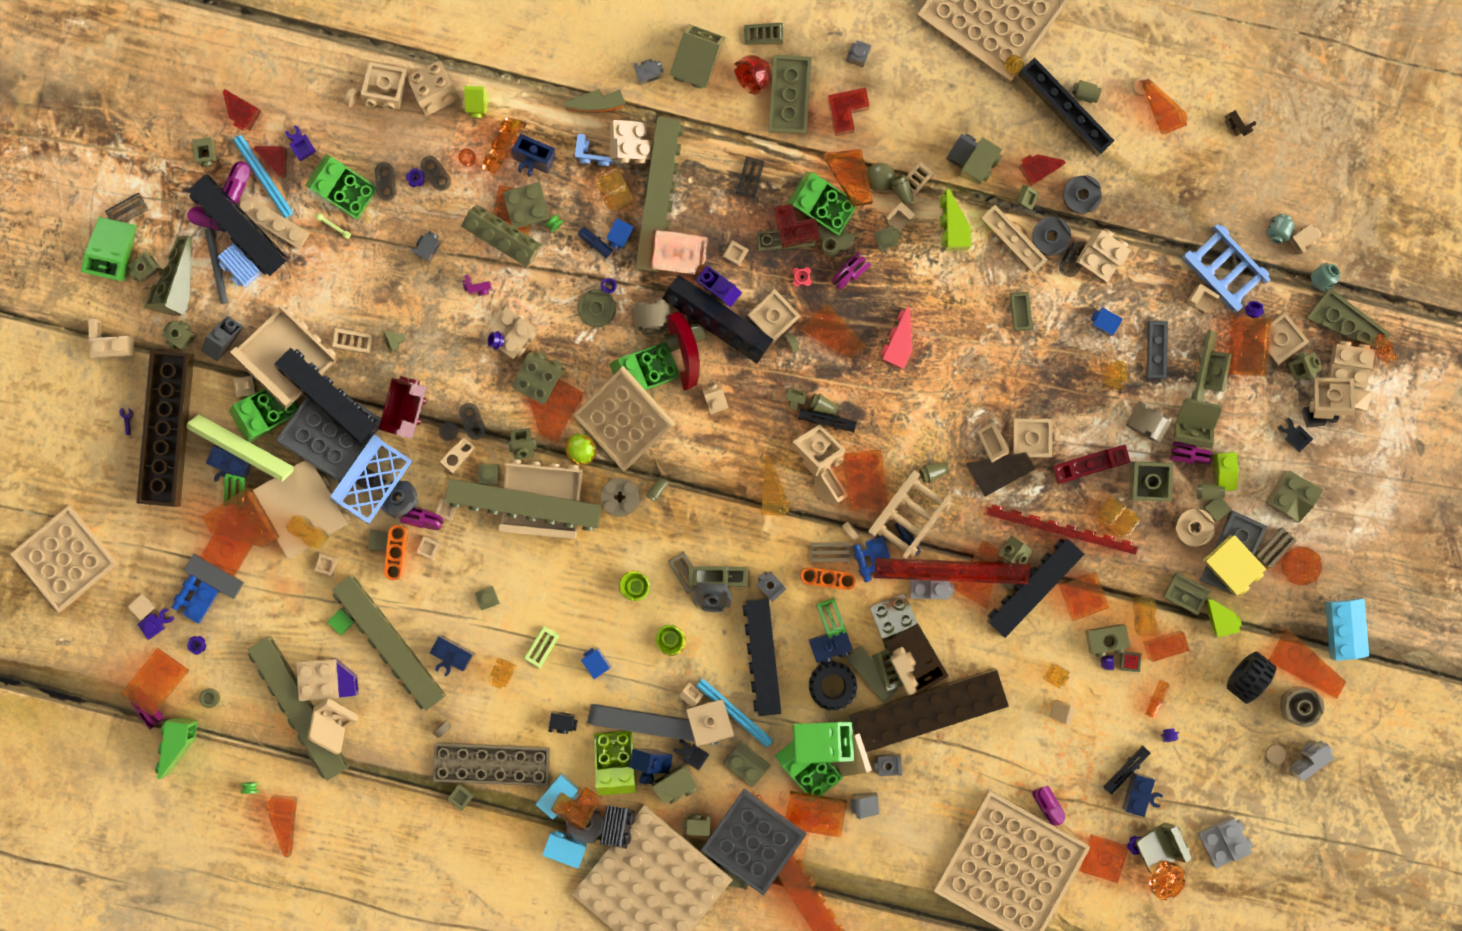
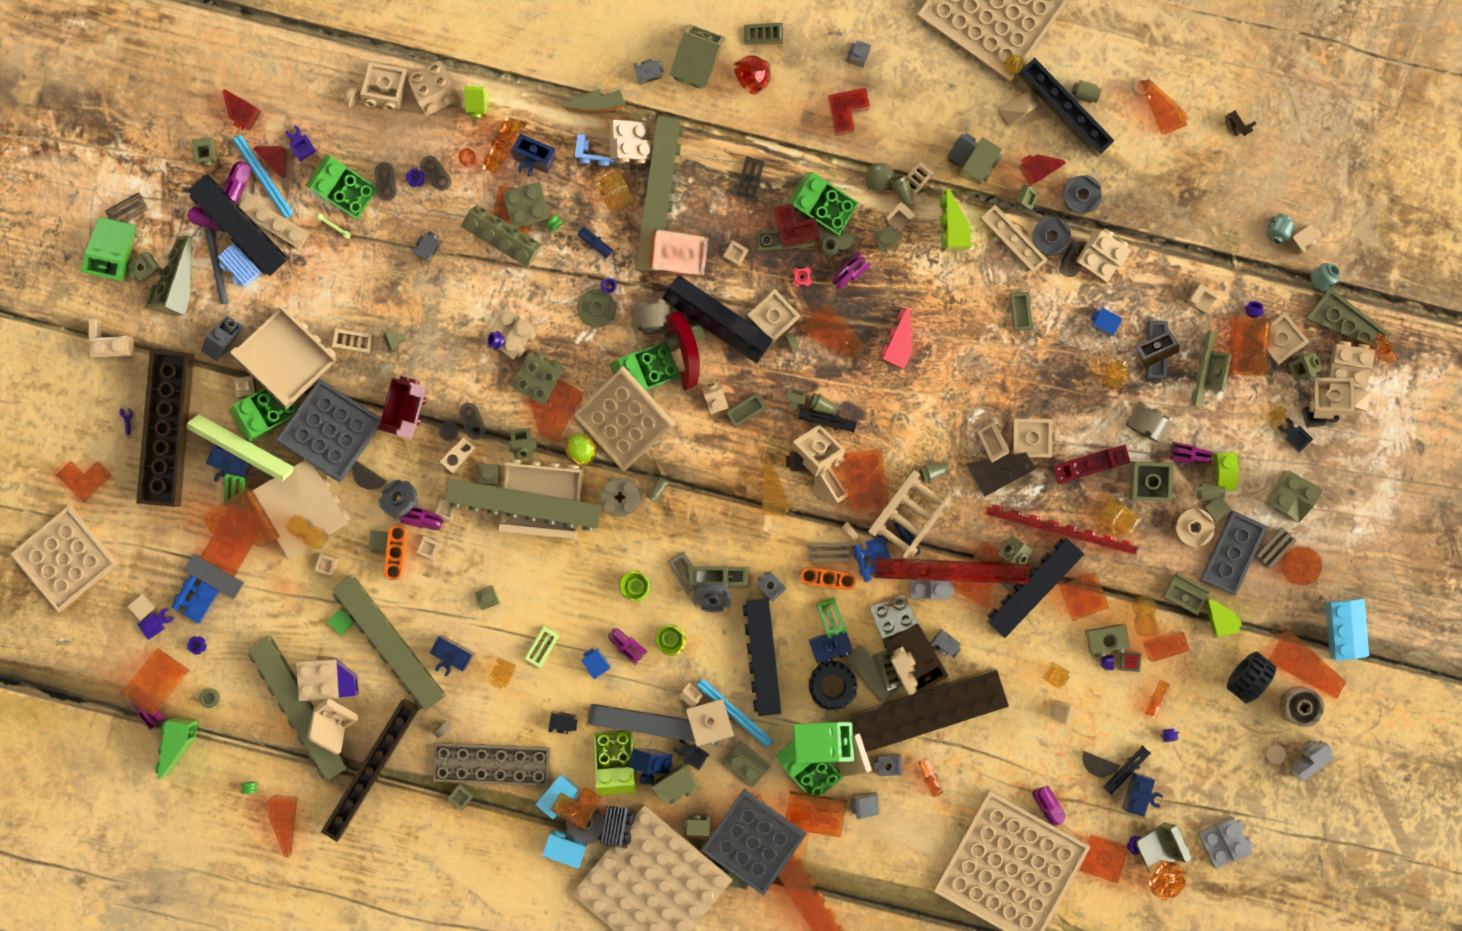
(84, 484): none -> clear orange plate
(178, 334): olive brick -> none
(325, 395): black brick -> none
(357, 469): light blue fence -> none
(370, 770): none -> dark brown brick
(481, 289): magenta bracket -> none
(619, 234): blue brick -> none
(627, 646): none -> magenta arm
(719, 286): dark purple slope -> none
(746, 410): none -> olive tile
(790, 94): olive plate -> none
(795, 462): none -> dark brown bracket
(851, 175): clear orange wing -> none
(930, 777): none -> clear orange axle
(946, 643): none -> flat silver brick
(1019, 107): none -> tan slope
(1098, 766): none -> clear smoke tile
(1158, 349): none -> dark brown slope
(1196, 423): olive bracket -> none
(1206, 274): light blue fence -> none
(1234, 565): light yellow brick -> none
(1278, 414): none -> clear yellow plate

